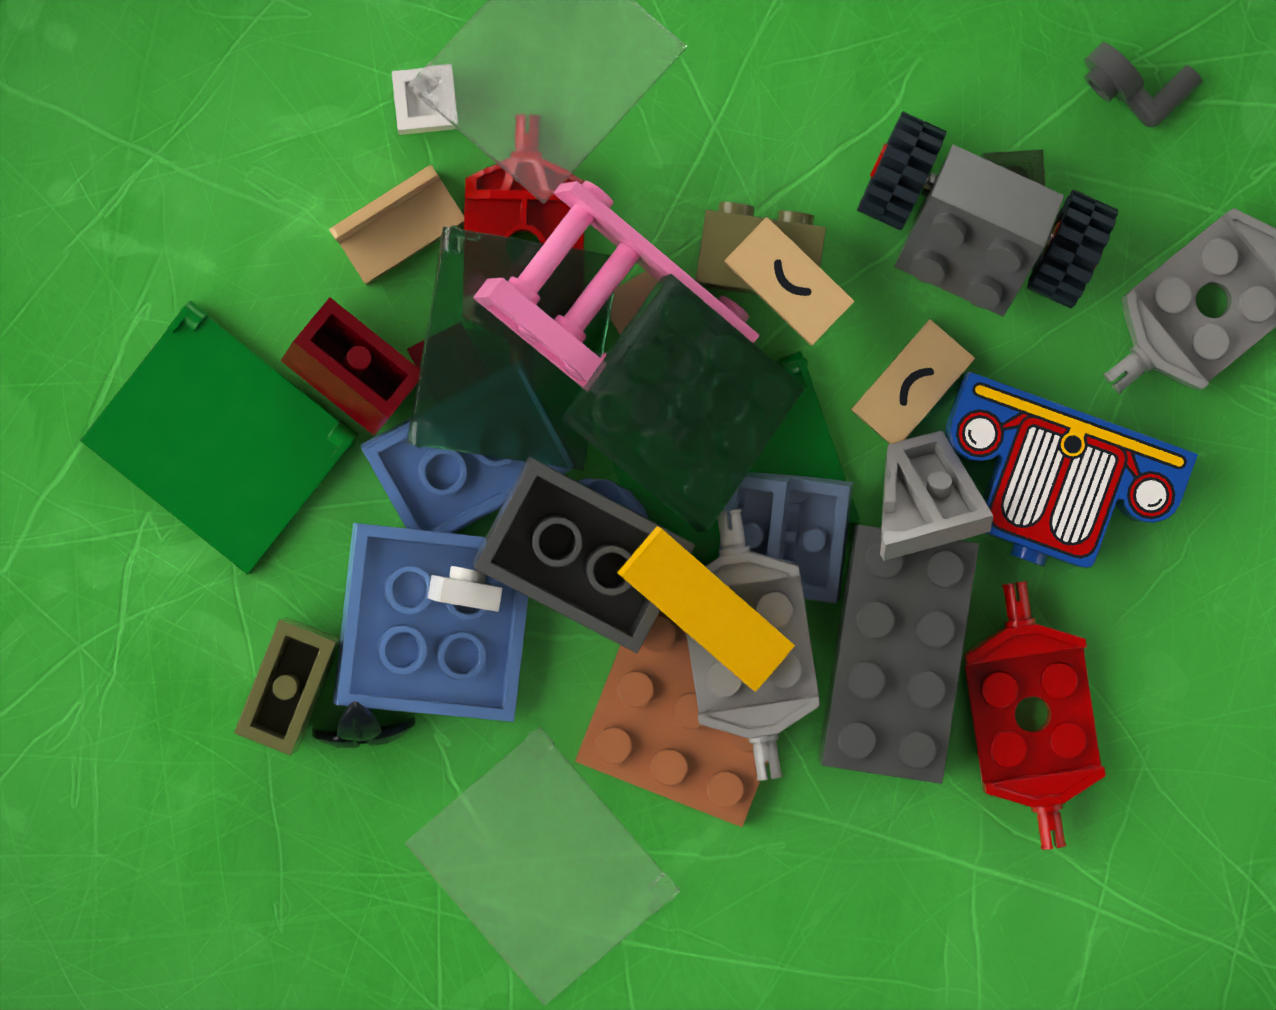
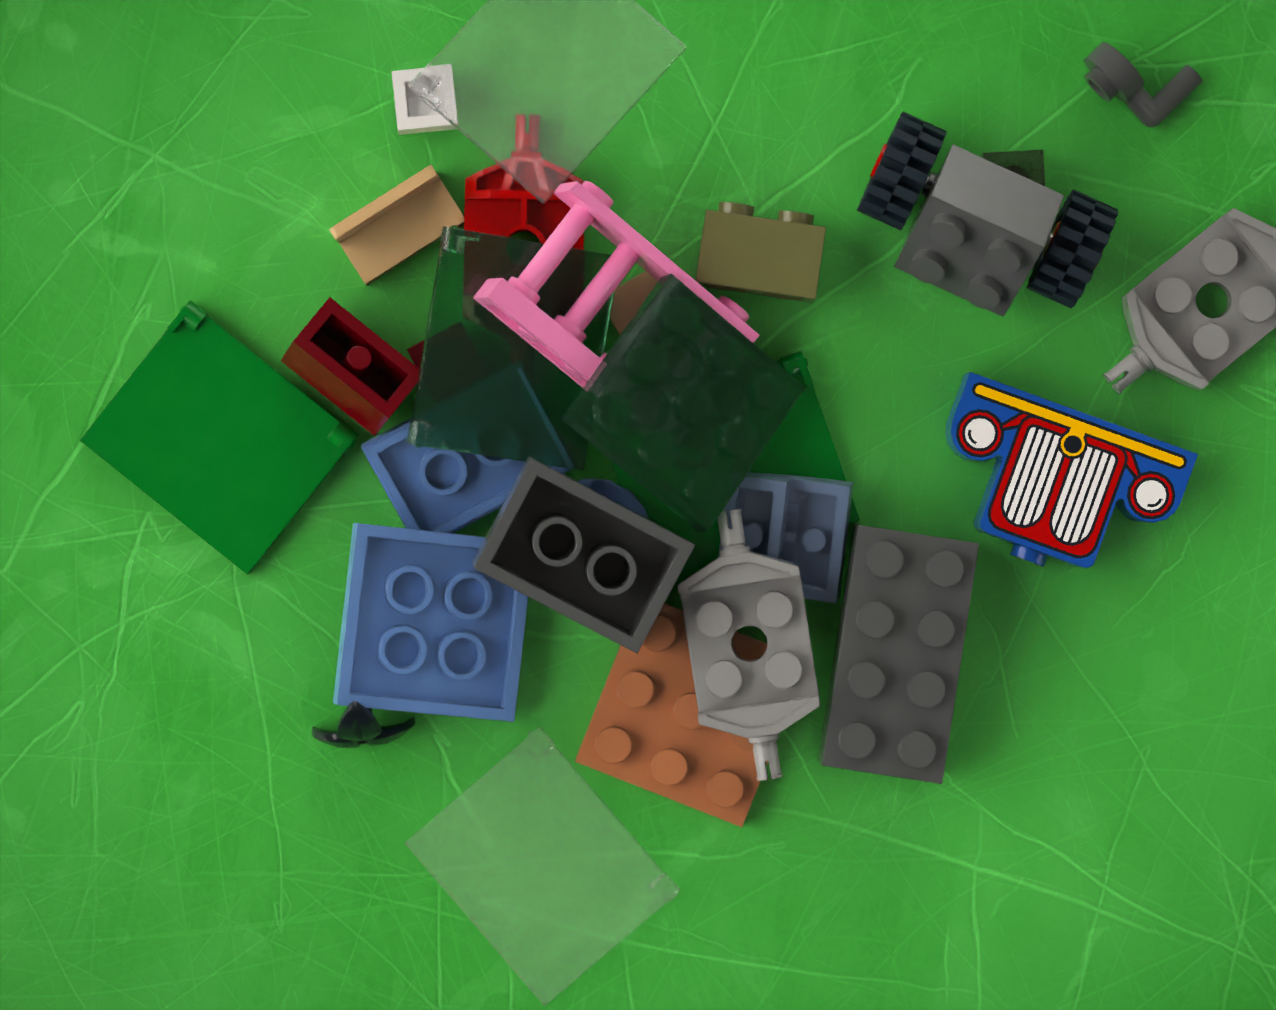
(288, 686): olive brick -> none
(465, 588): white plate -> none
(706, 608): yellow tile -> none
(788, 281): tan tile -> none
(912, 383): tan tile -> none
(928, 497): light grey wing -> none
(1061, 756): red plate -> none

